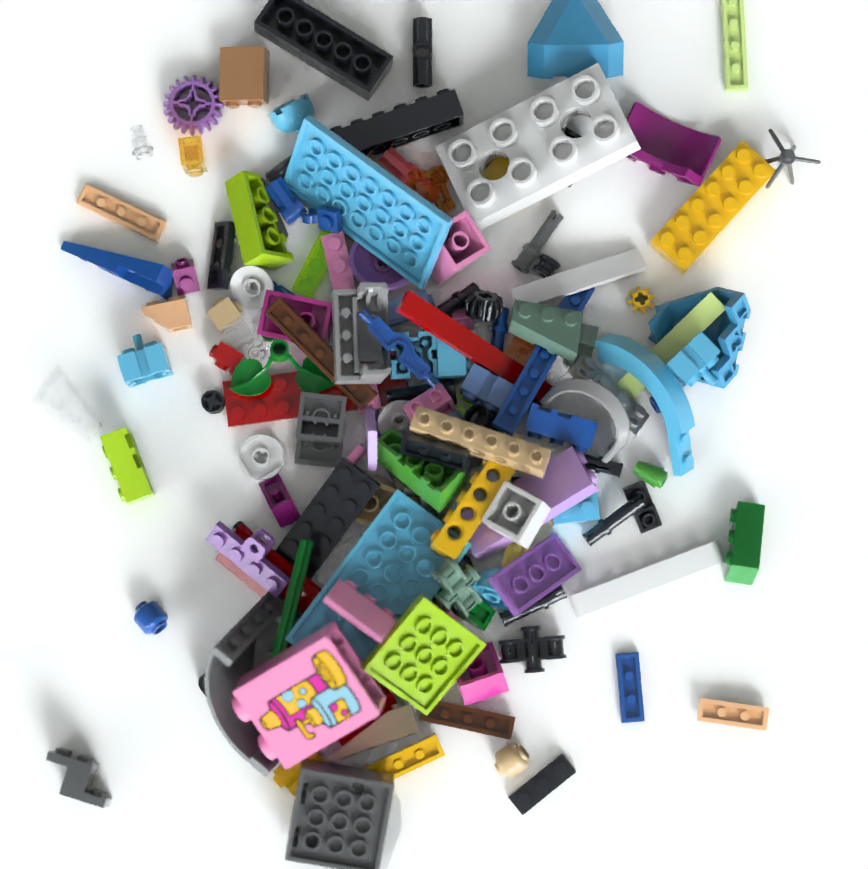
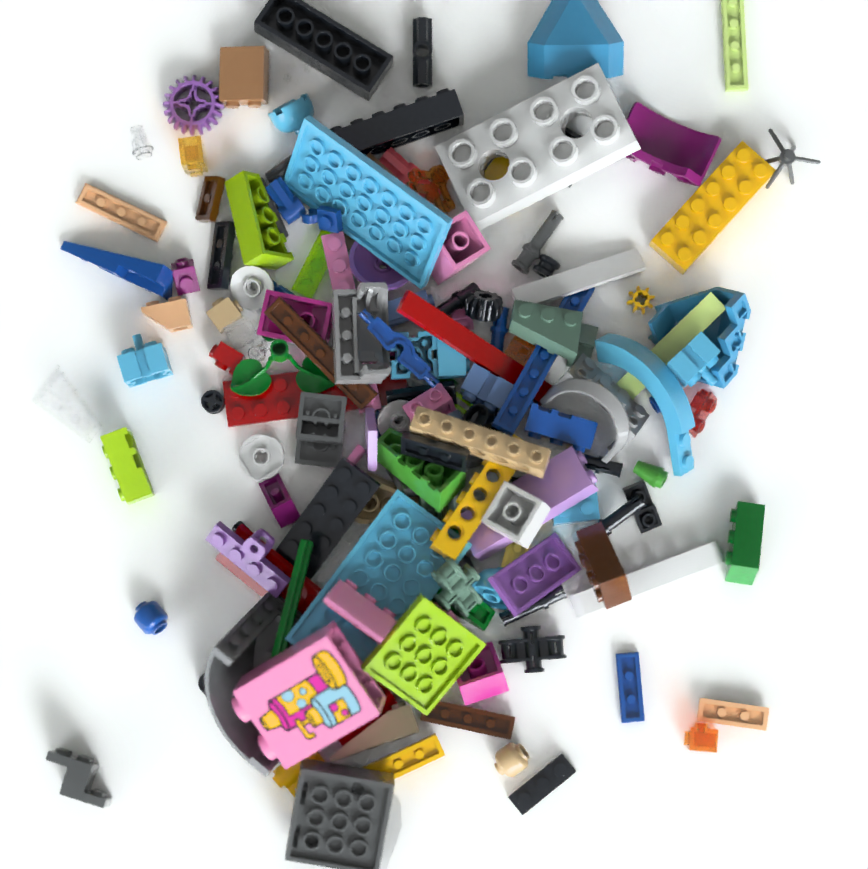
(210, 199): none -> reddish brown plate
(602, 566): none -> reddish brown brick
(701, 738): none -> clear orange brick
(705, 404): none -> clear red hinge

